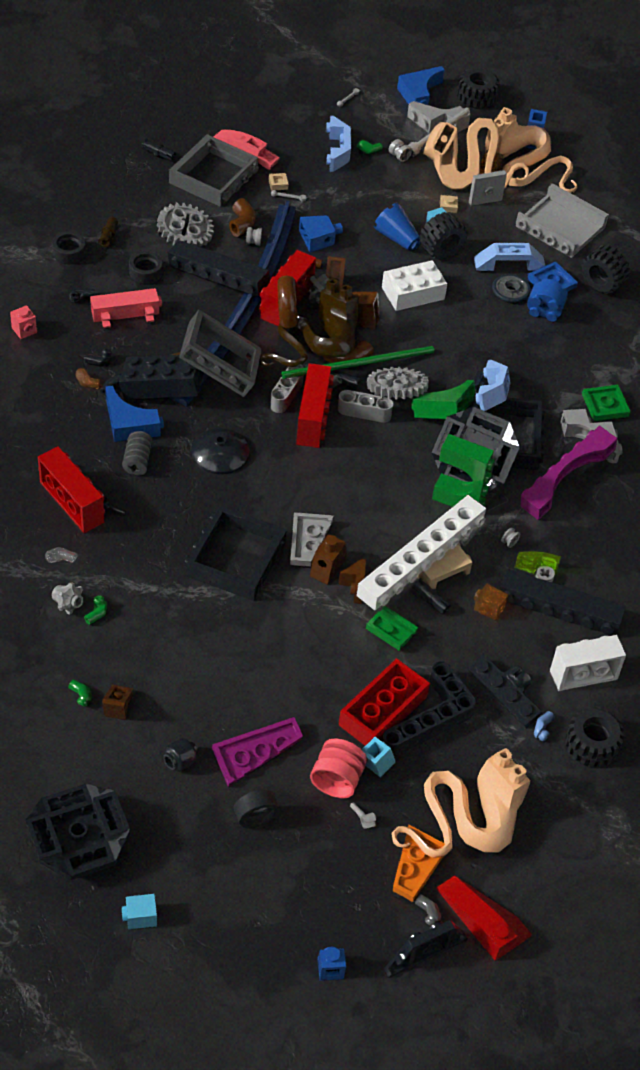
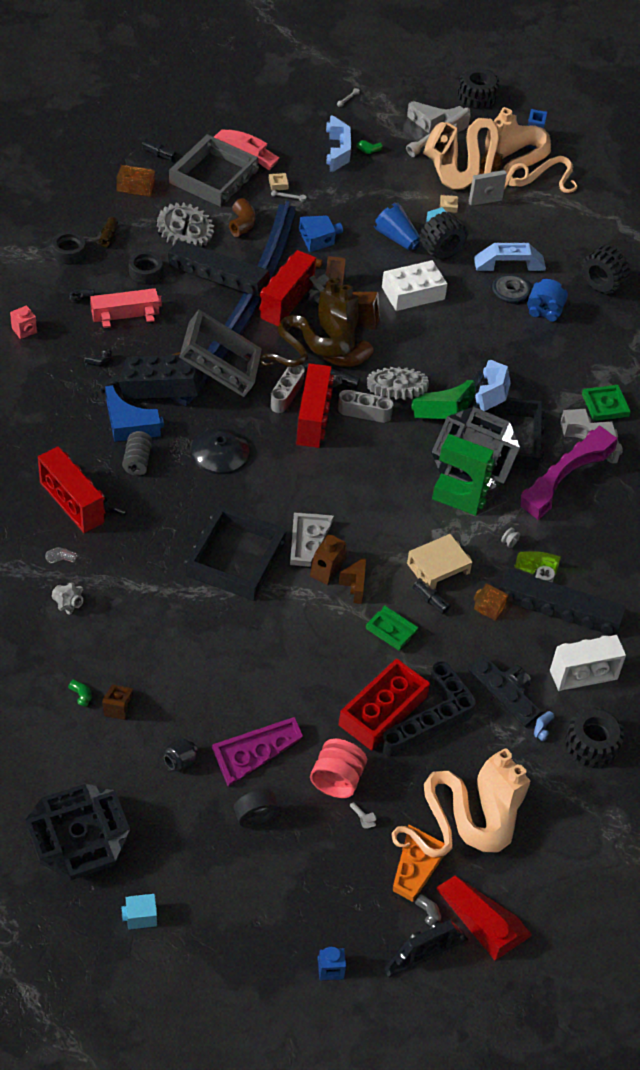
(84, 379): clear orange arm -> none
(98, 612): green arm -> none
(135, 180): none -> clear orange brick
(254, 236): light grey wheel -> none
(287, 302): reddish brown cylinder -> none
(364, 361): green piece -> none
(378, 756): medium azure brick -> none
(400, 150): light grey wheel -> none
(415, 85): blue arch -> none
(421, 553): white brick -> none
(554, 272): blue plate -> none
(563, 221): light grey panel -> none

